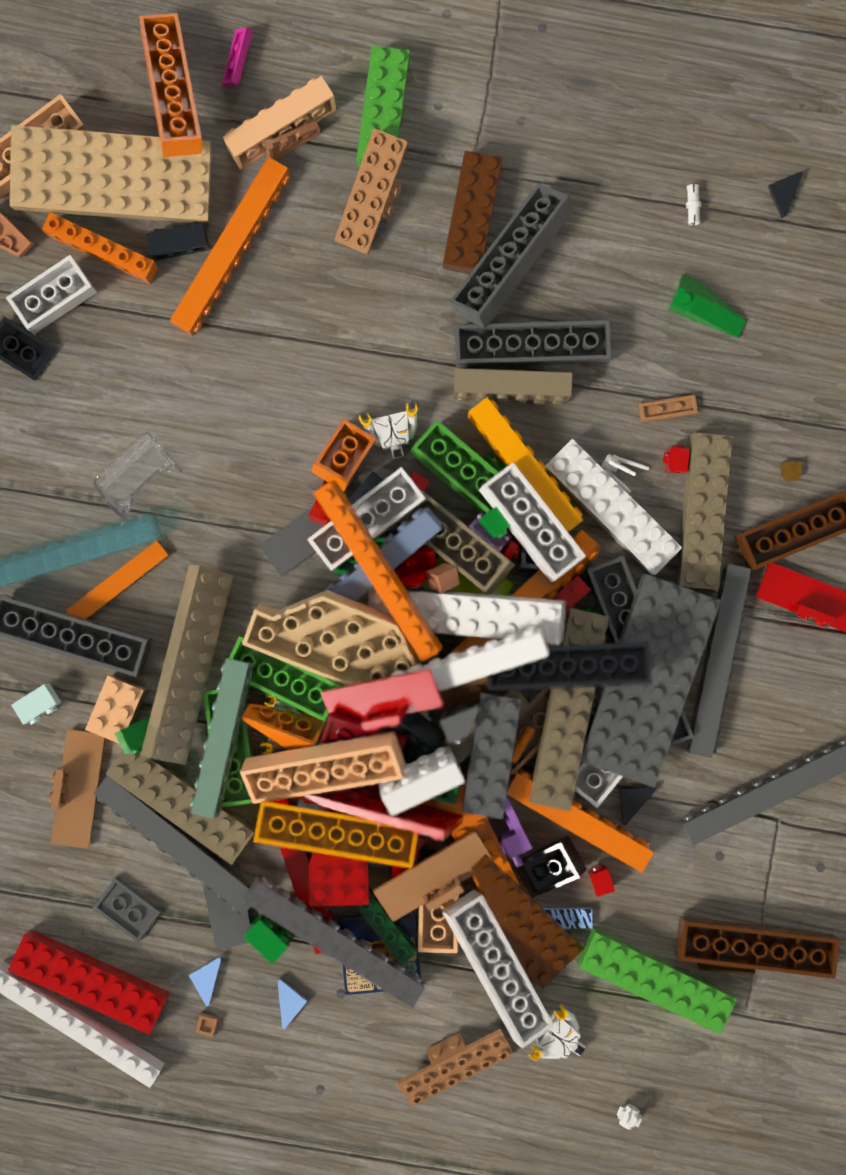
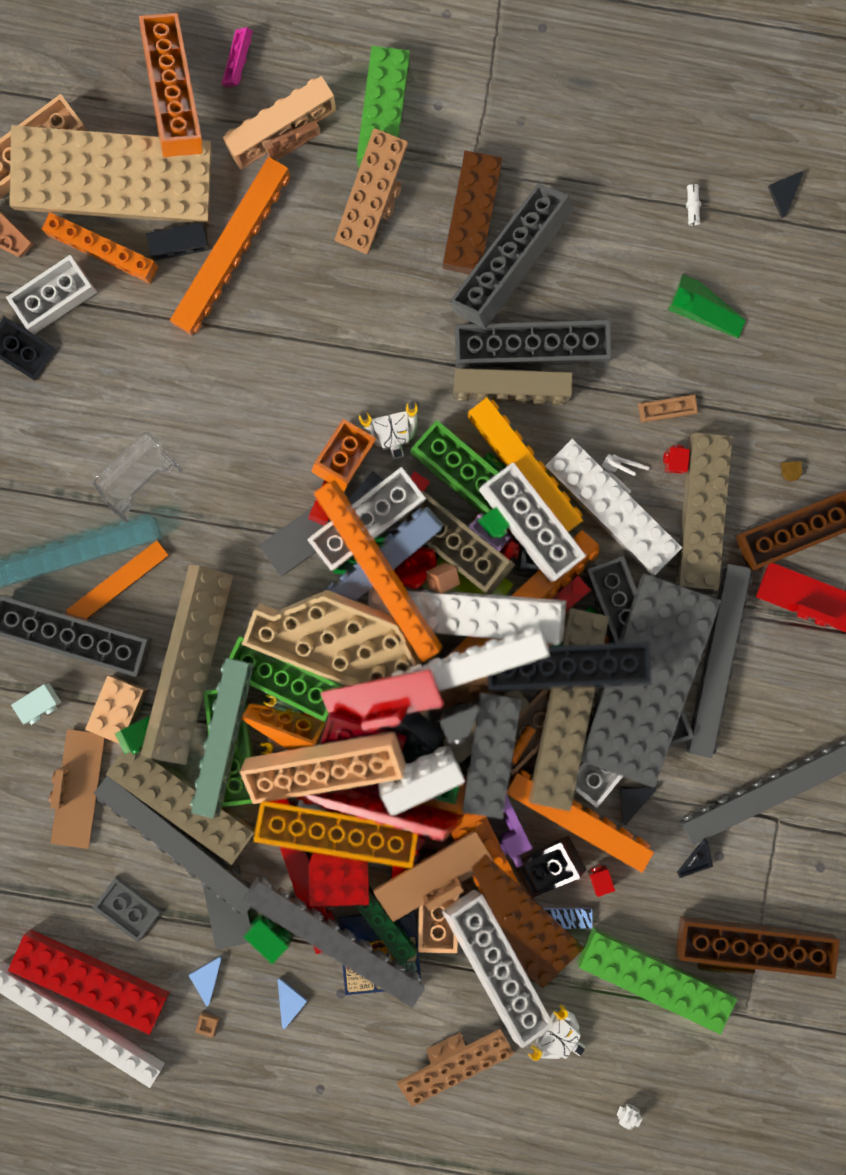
(697, 861): none -> black tile

